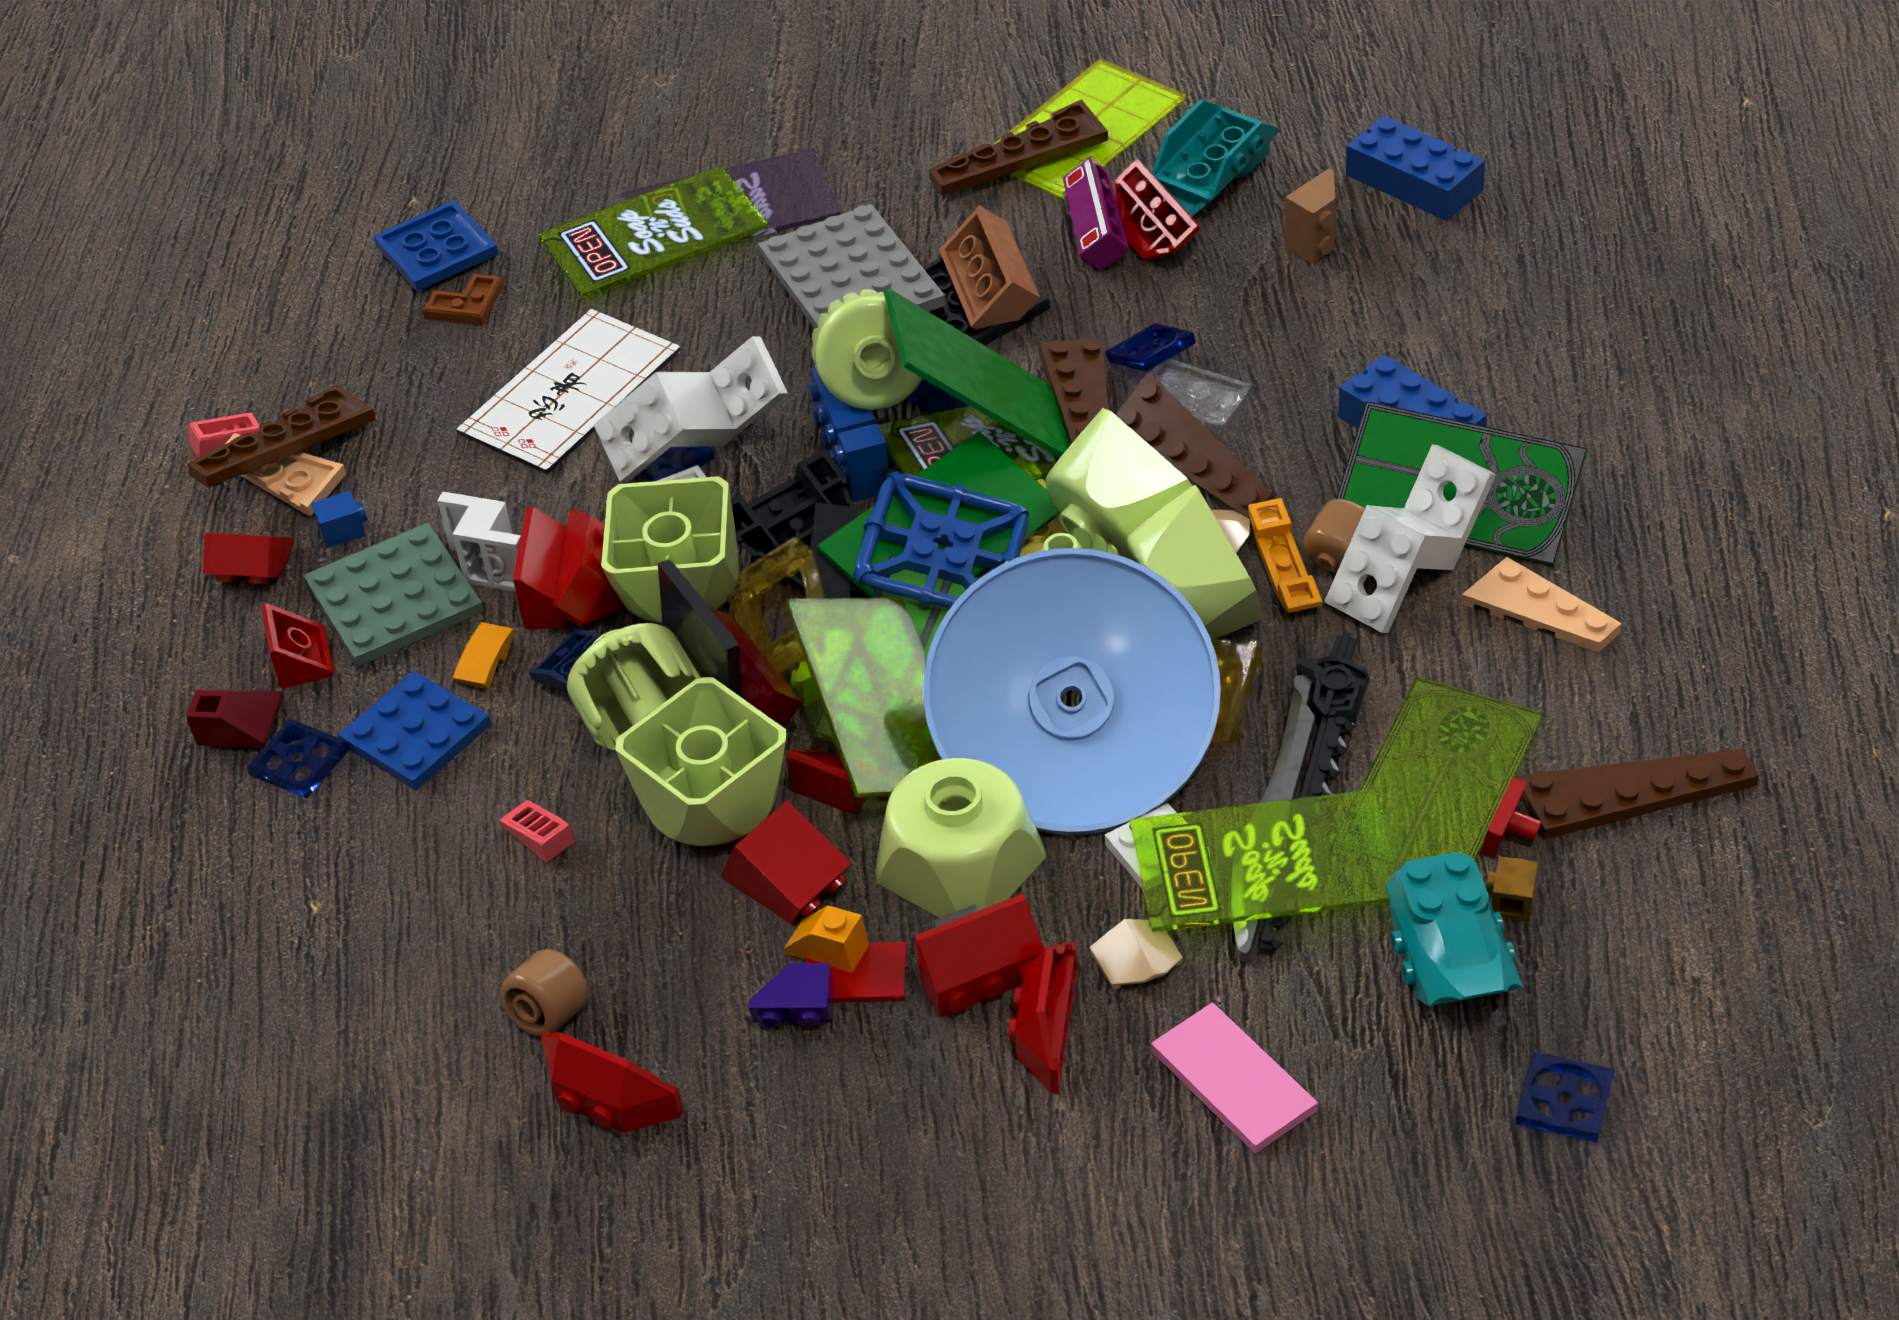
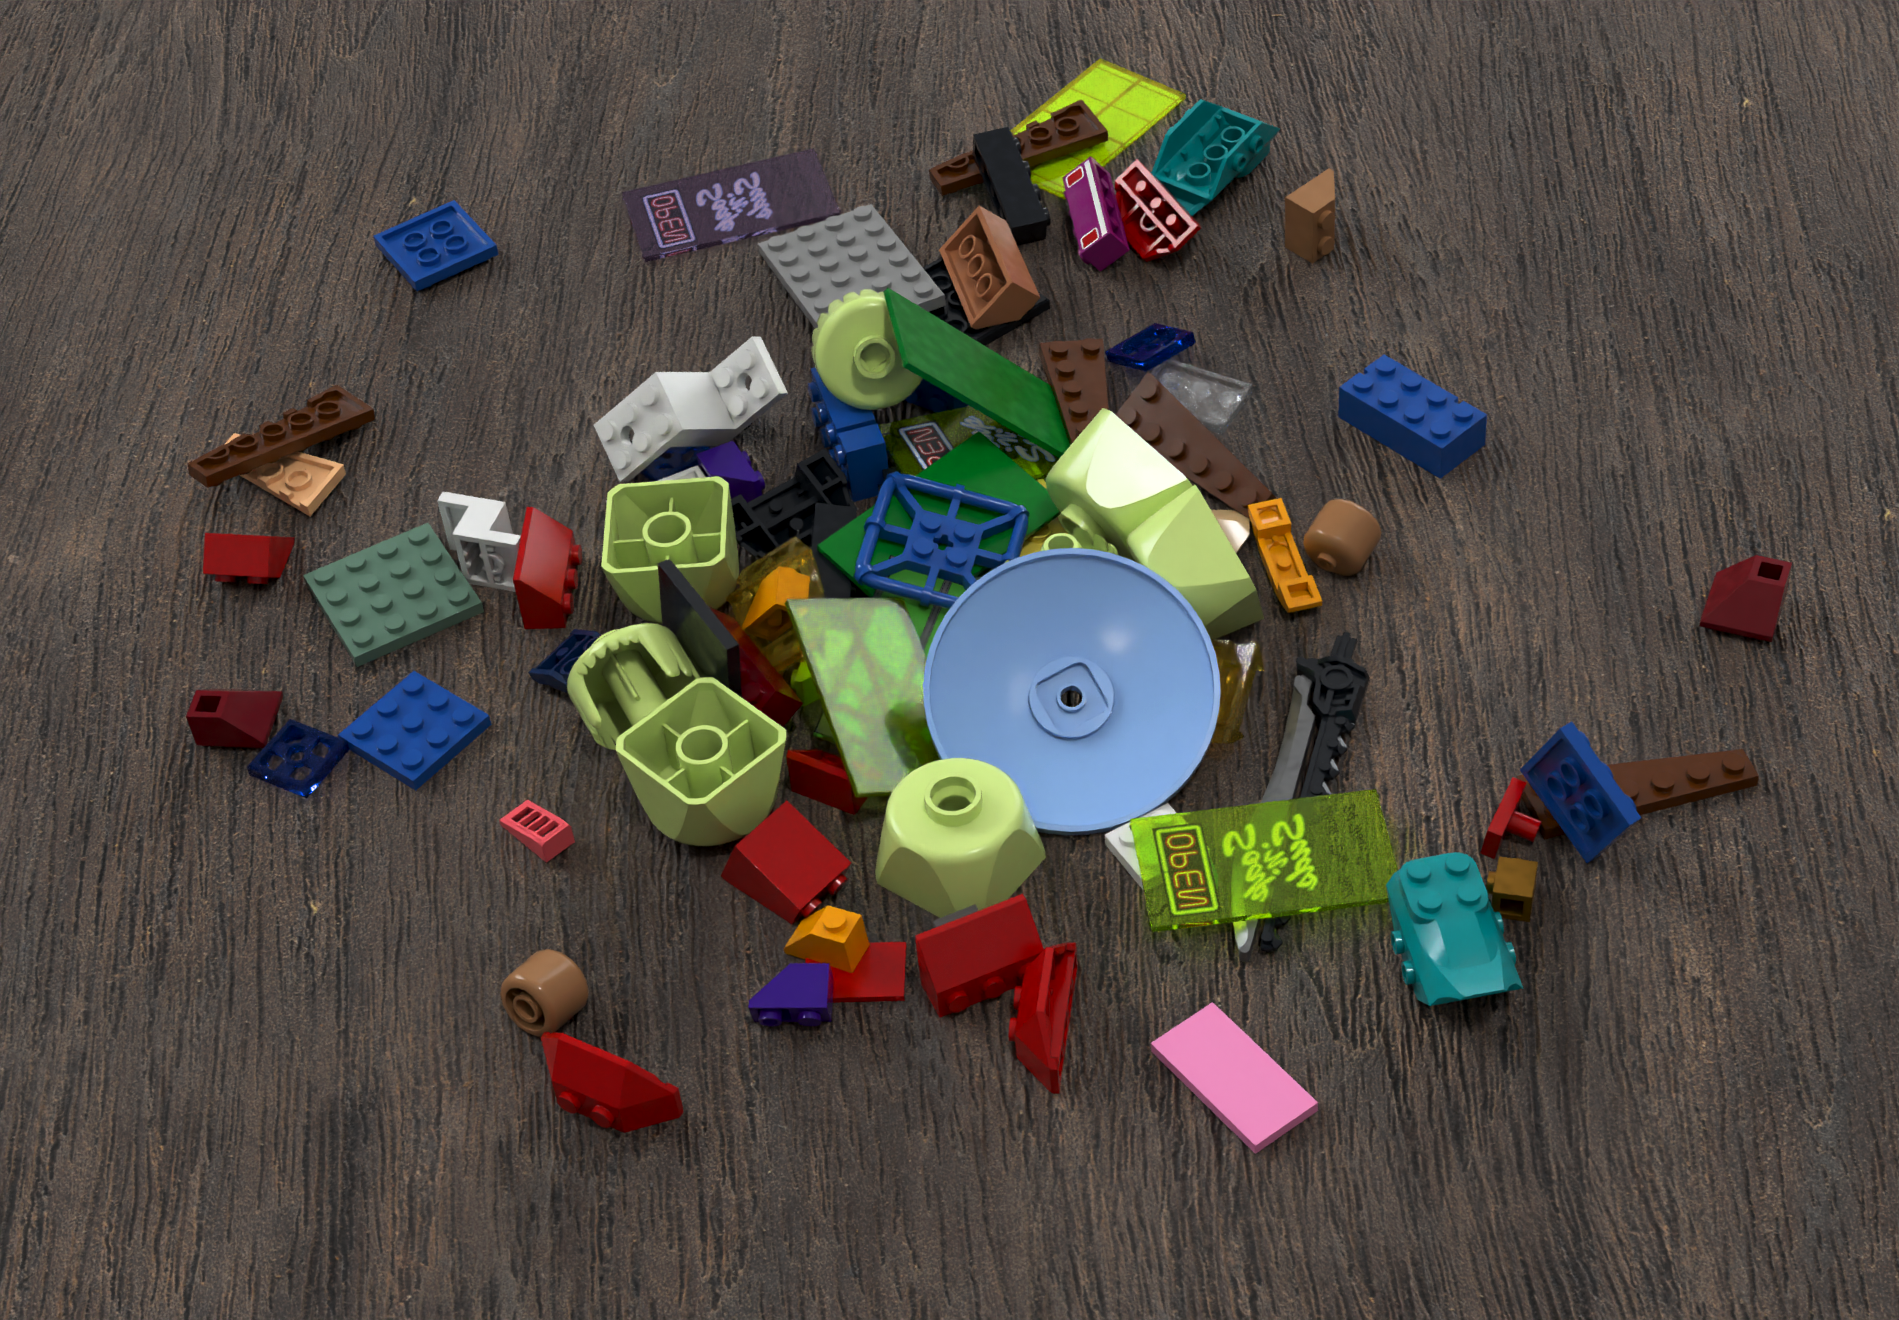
(212, 433): coral slope -> none
(296, 647): red slope -> none
(339, 518): blue brick -> none
(466, 307): dark orange tile -> none
(482, 653): light orange slope -> none
(567, 390): white piece -> none
(582, 586): red wedge -> none
(652, 231): clear neon green piece -> none
(734, 468): none -> dark purple slope
(768, 613): none -> light orange slope
(1010, 184): none -> black brick
(1134, 953): tan slope -> none
(1399, 540): white bracket -> none
(1415, 167): blue piece -> none
(1447, 768): clear neon green piece -> none
(1525, 503): piece -> none
(1541, 605): light nougat wing -> none
(1571, 1071): clear blue piece -> none
(1580, 792): none -> blue plate
(1748, 598): none -> dark red slope

